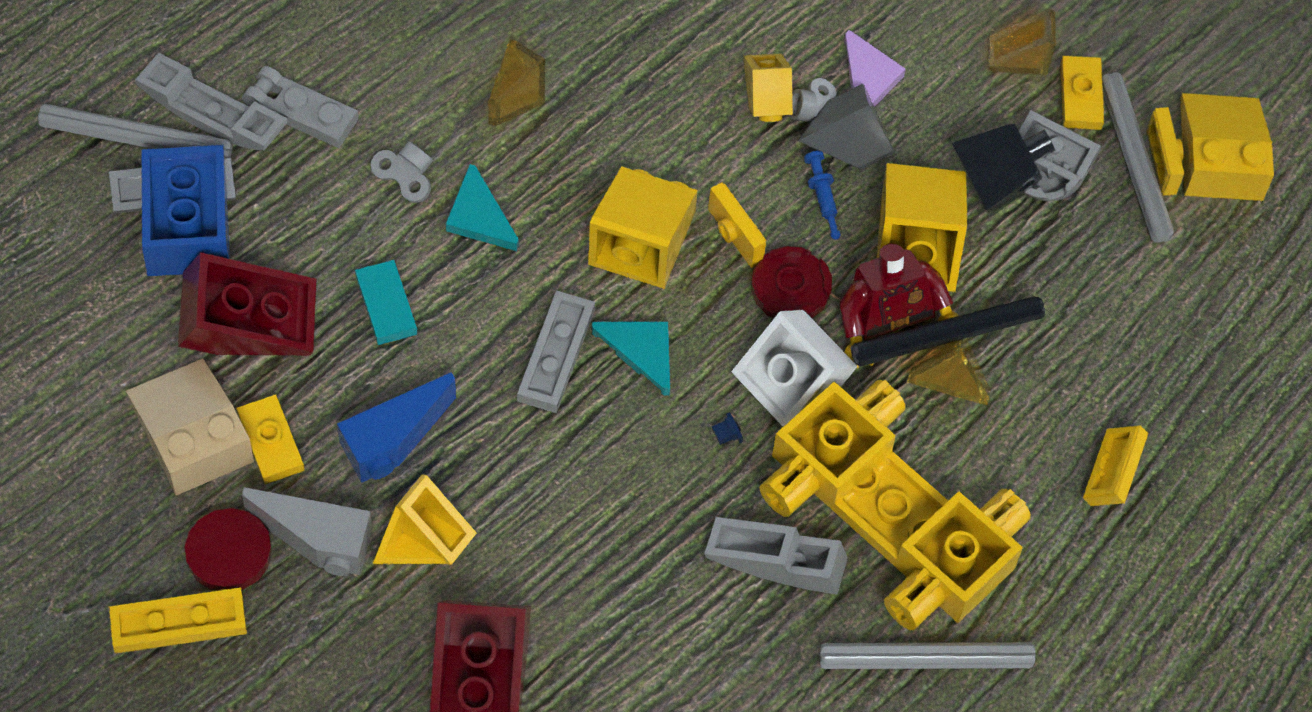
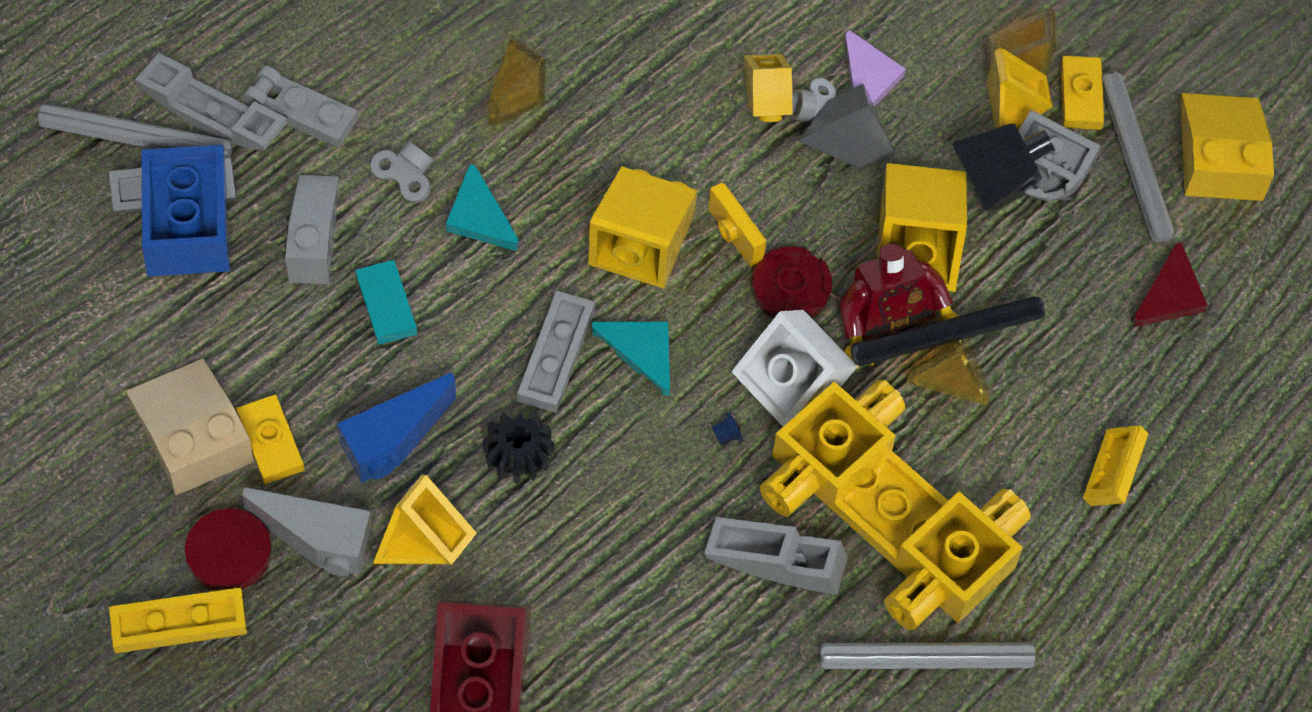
(245, 309): dark red slope -> none
(312, 230): none -> light grey slope
(518, 461): none -> black gear
(821, 183): blue piece -> none
(1015, 89): none -> yellow slope
(1166, 151): yellow plate -> none
(1173, 292): none -> dark red tile

